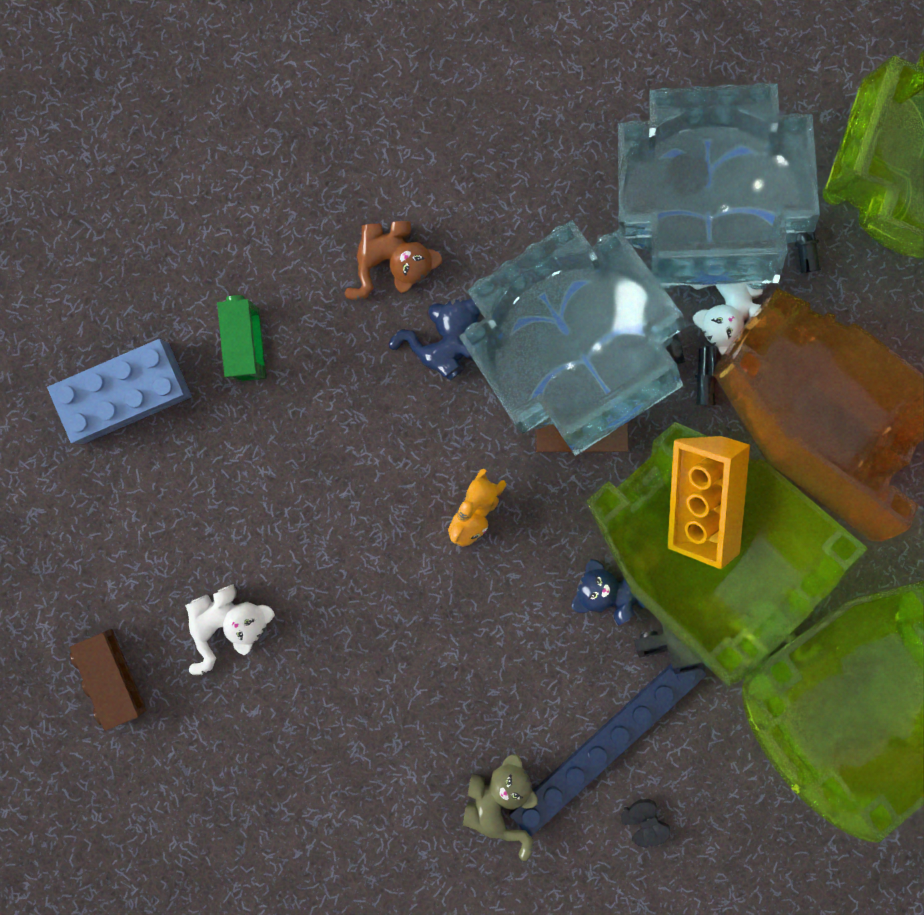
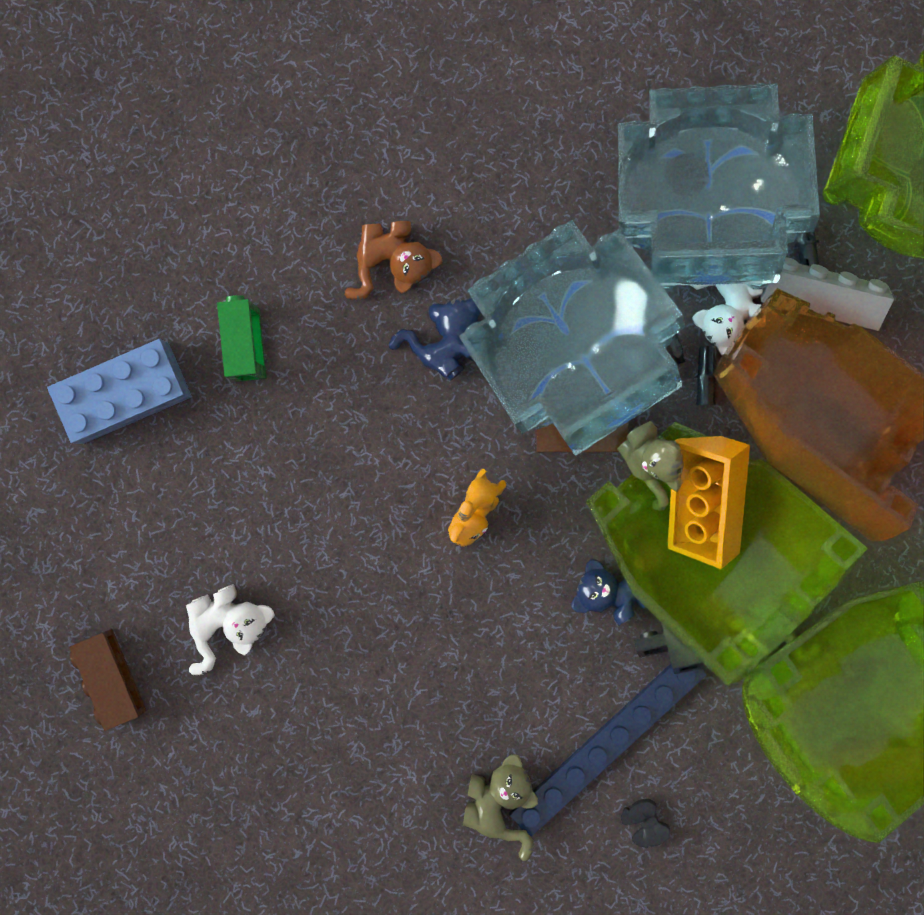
(653, 459): none -> olive animal
(841, 294): none -> light grey brick

